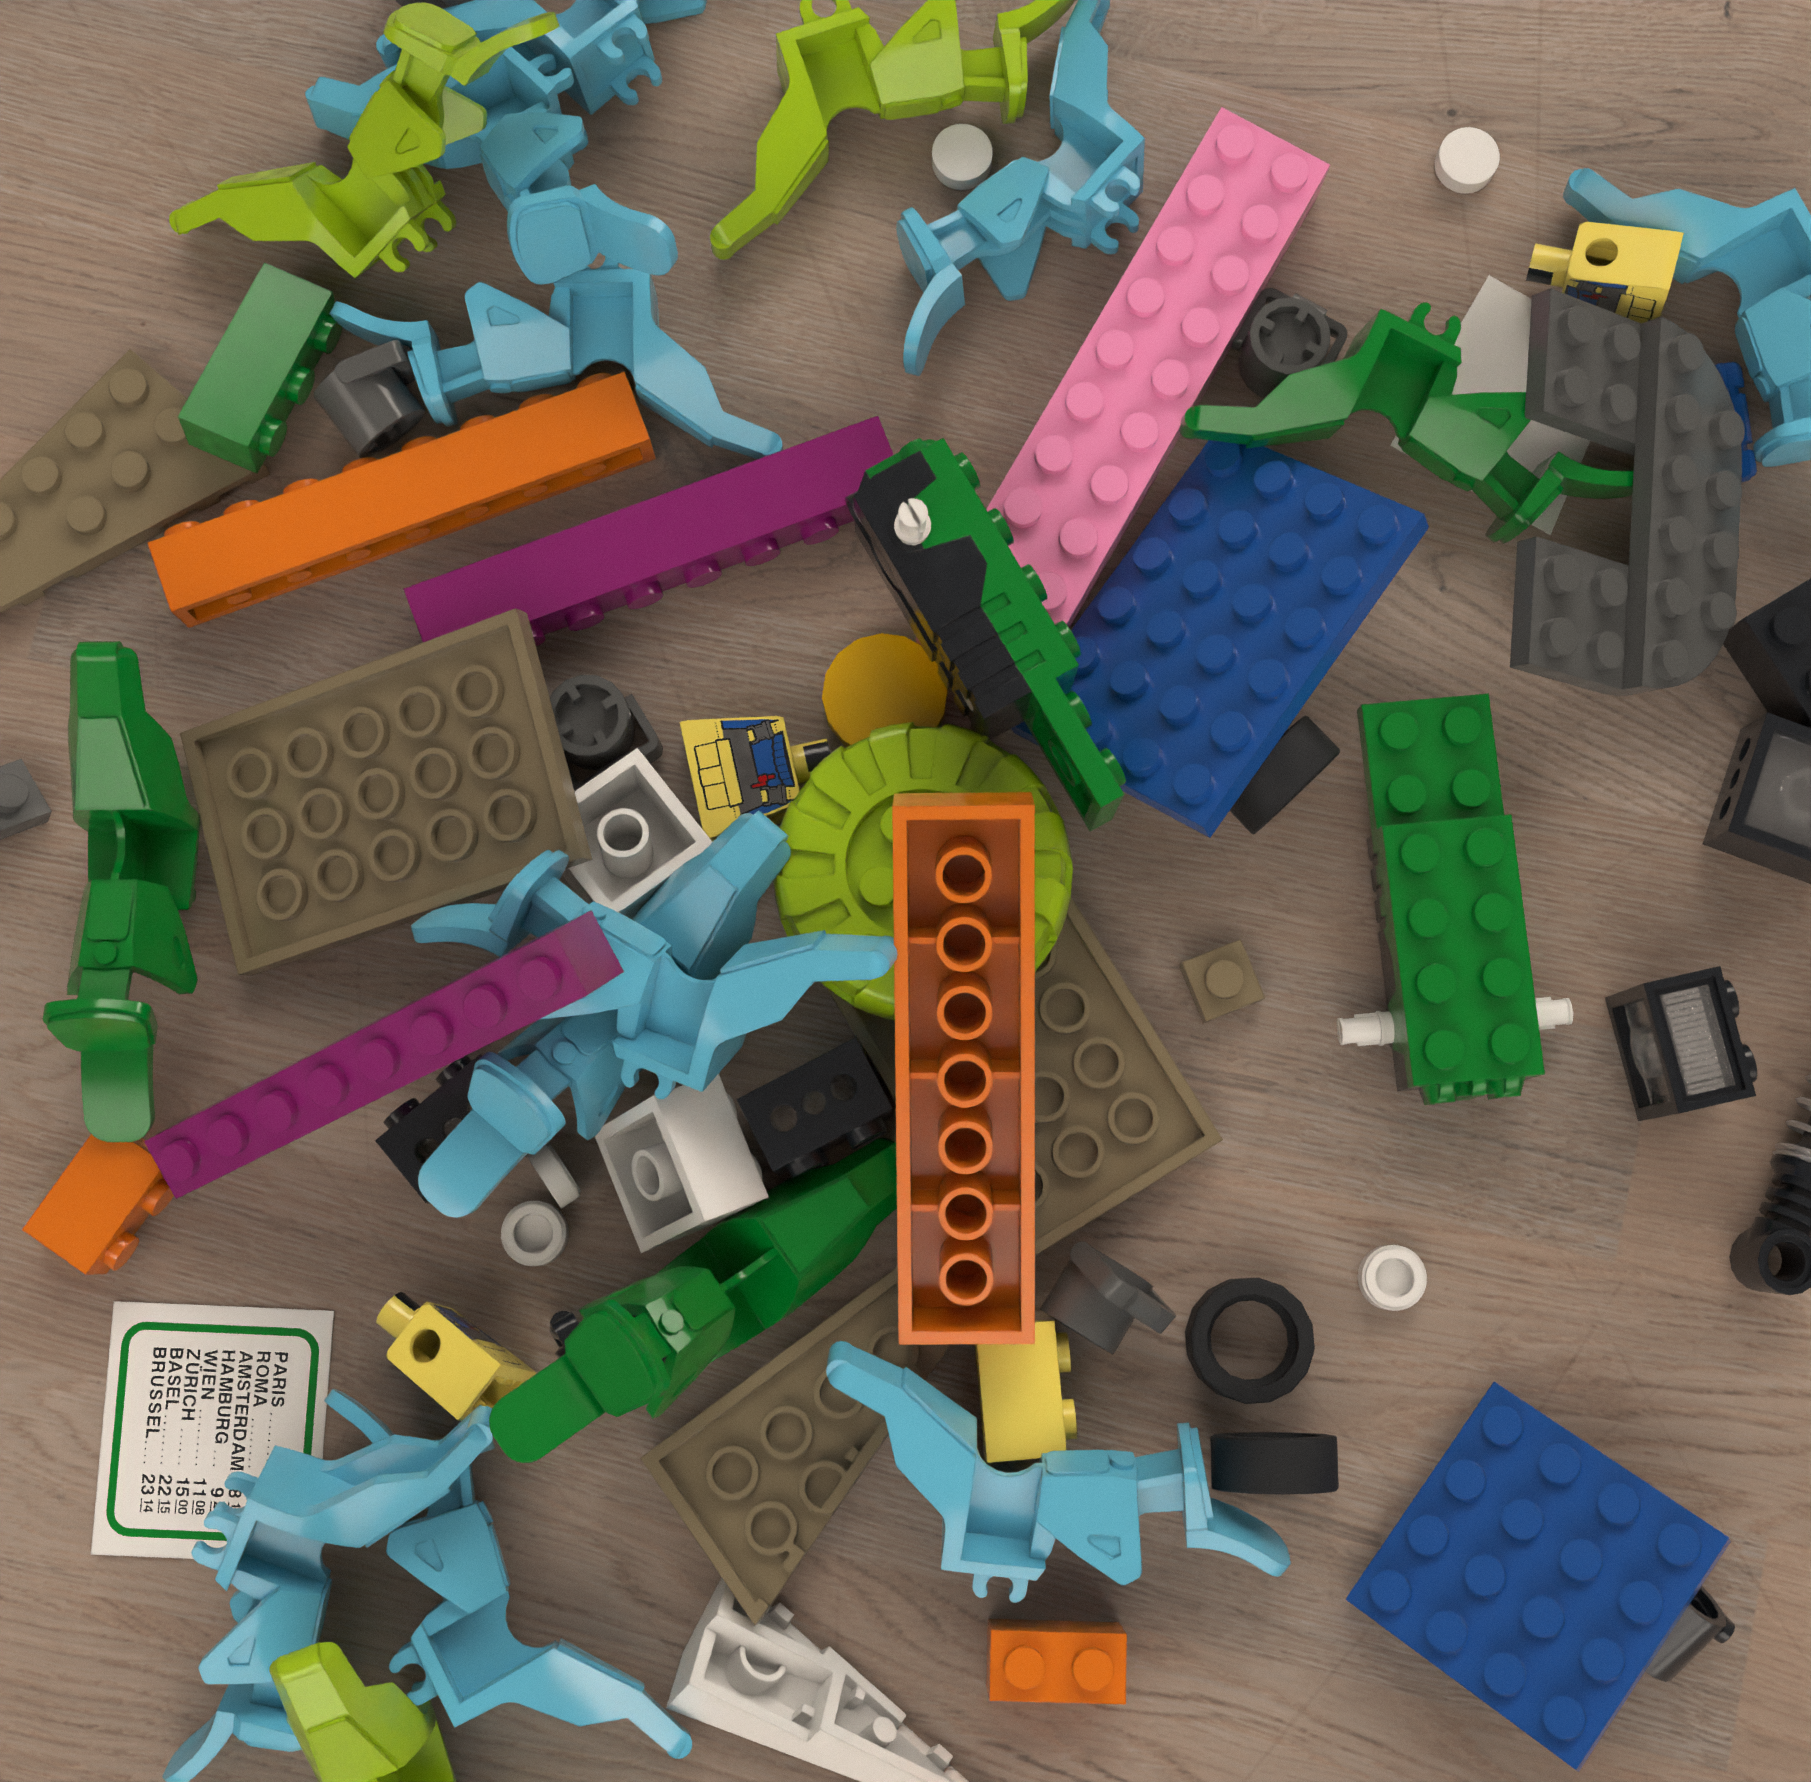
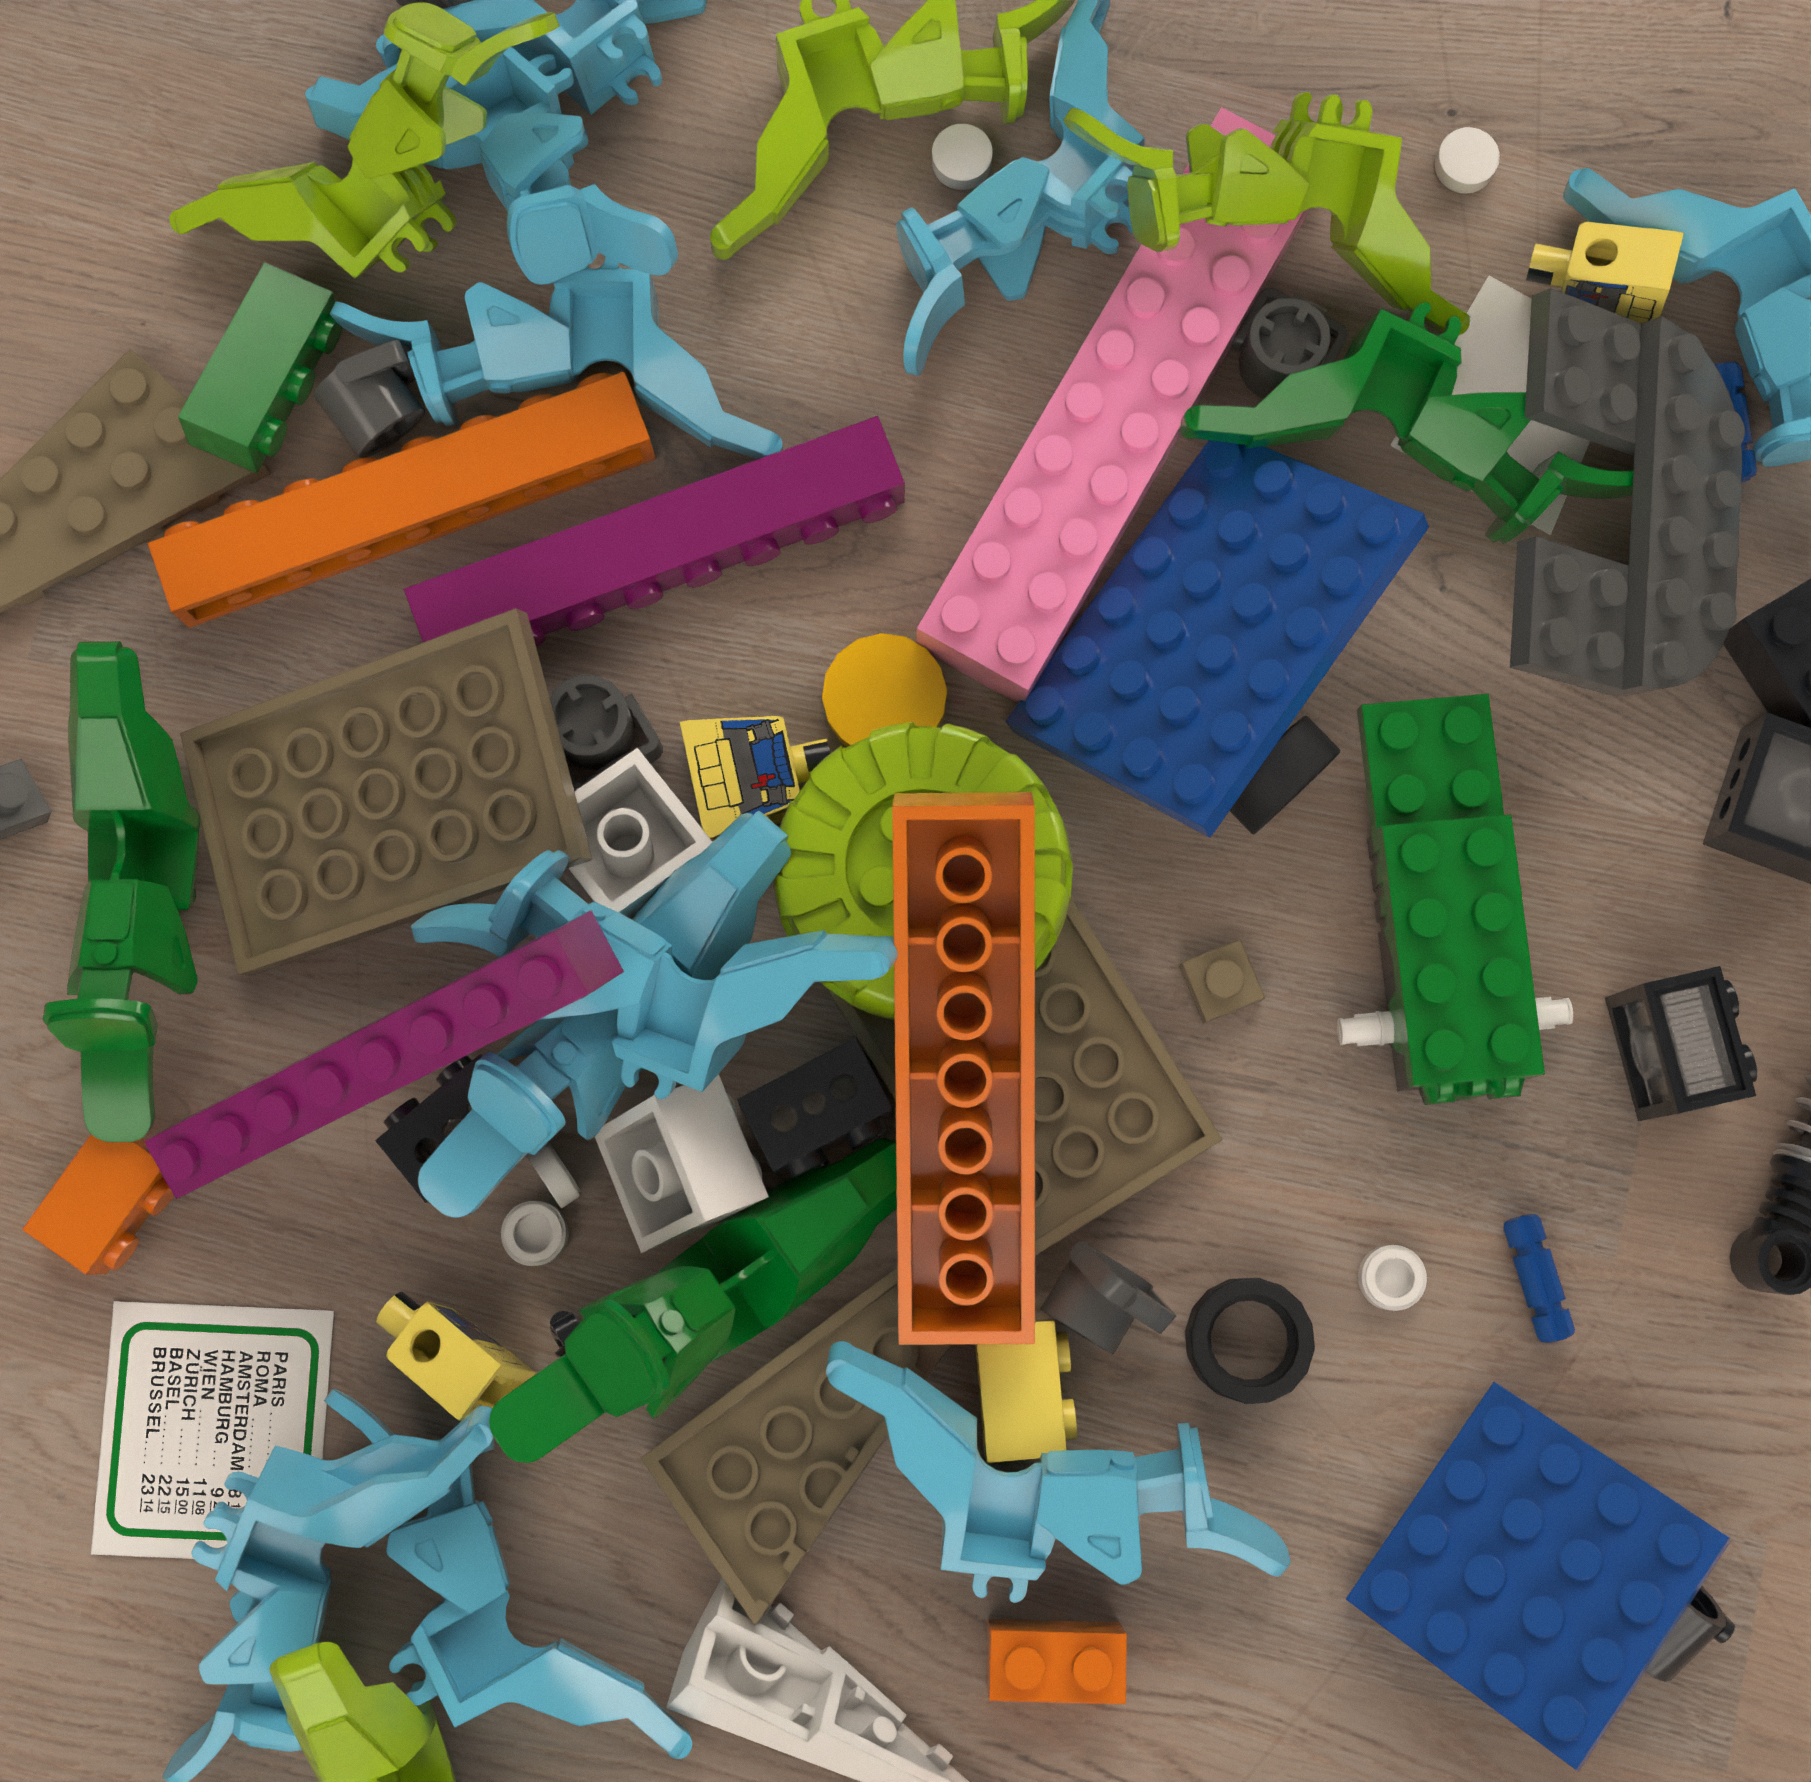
(981, 613): piece -> none
(1274, 1463): black tyre -> none
(1307, 167): none -> lime piece
(1539, 1278): none -> blue axle

